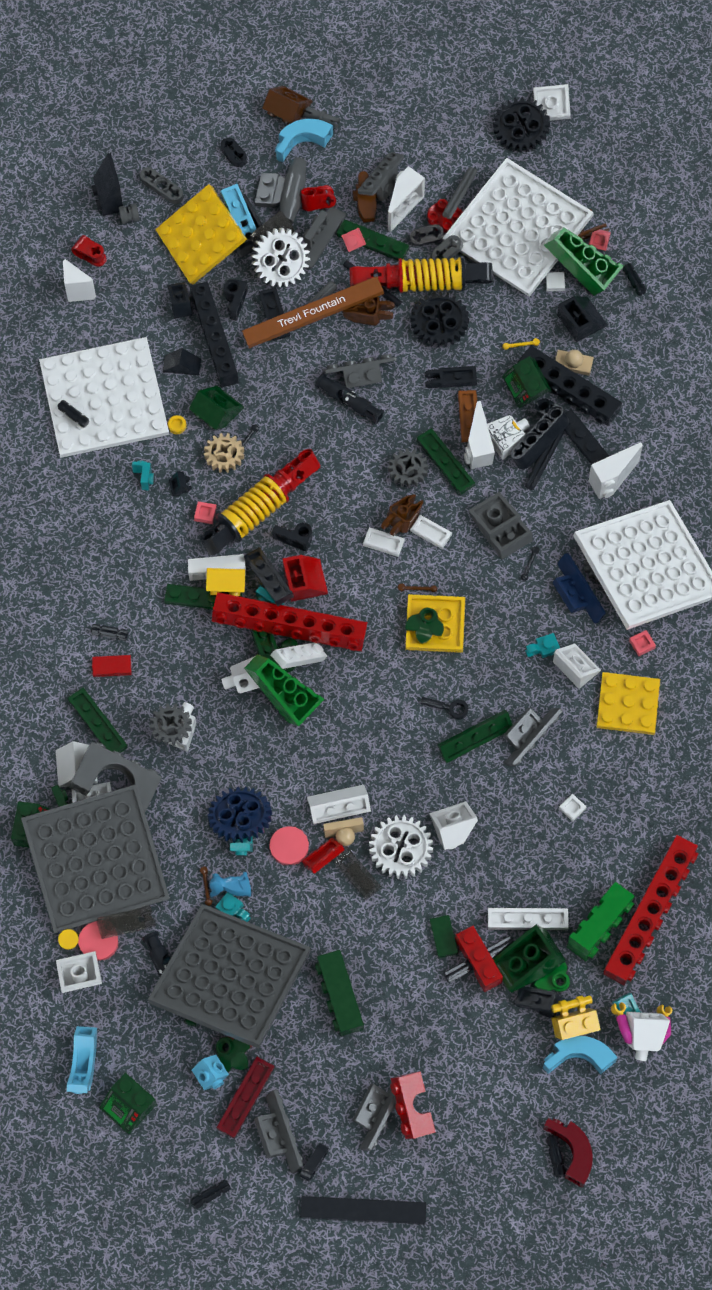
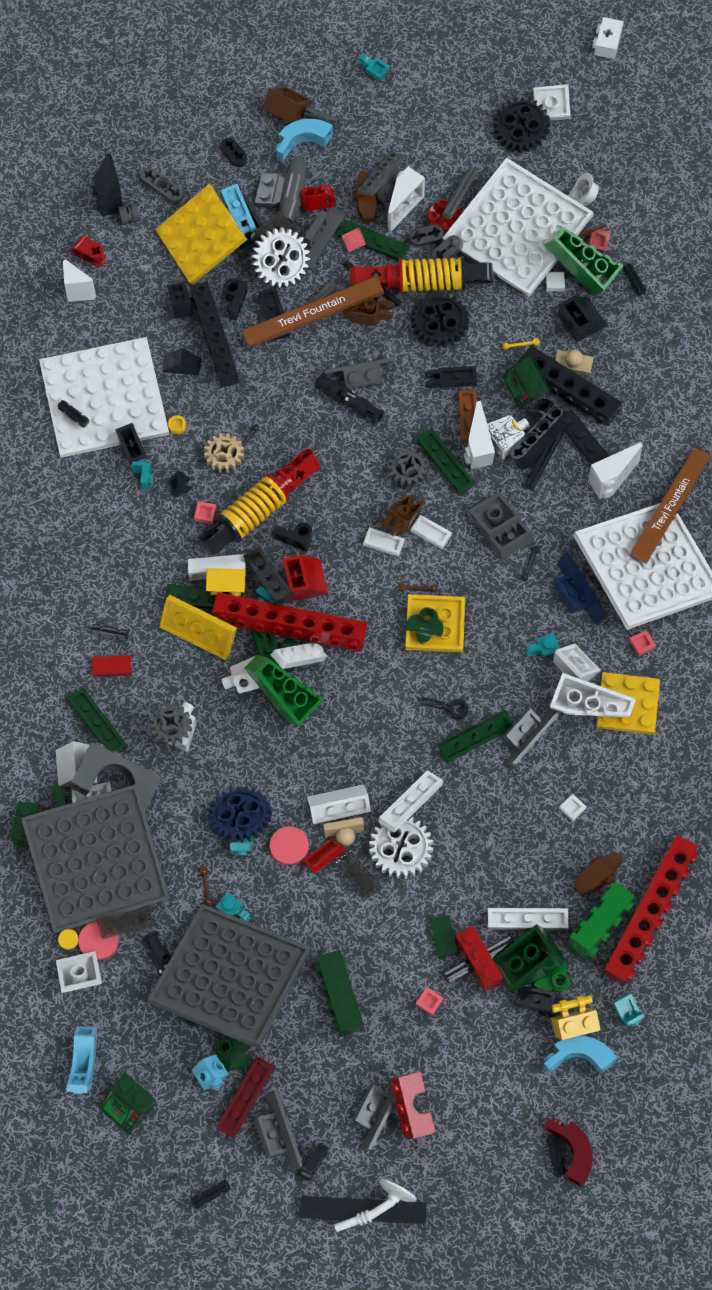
(130, 443): none -> black slope
(197, 627): none -> yellow plate
(215, 407): dark green slope -> none
(234, 885): dark azure animal -> none
(375, 68): none -> teal plate
(395, 1194): none -> white dish
(410, 801): none -> white plate
(429, 1001): none -> coral plate
(453, 824): white slope -> none
(584, 190): none -> white piece
(585, 698): none -> white wedge
(598, 873): none -> reddish brown hinge
(608, 38): none -> white brick
(644, 1030): white torso -> none
(670, 505): none -> dark orange tile

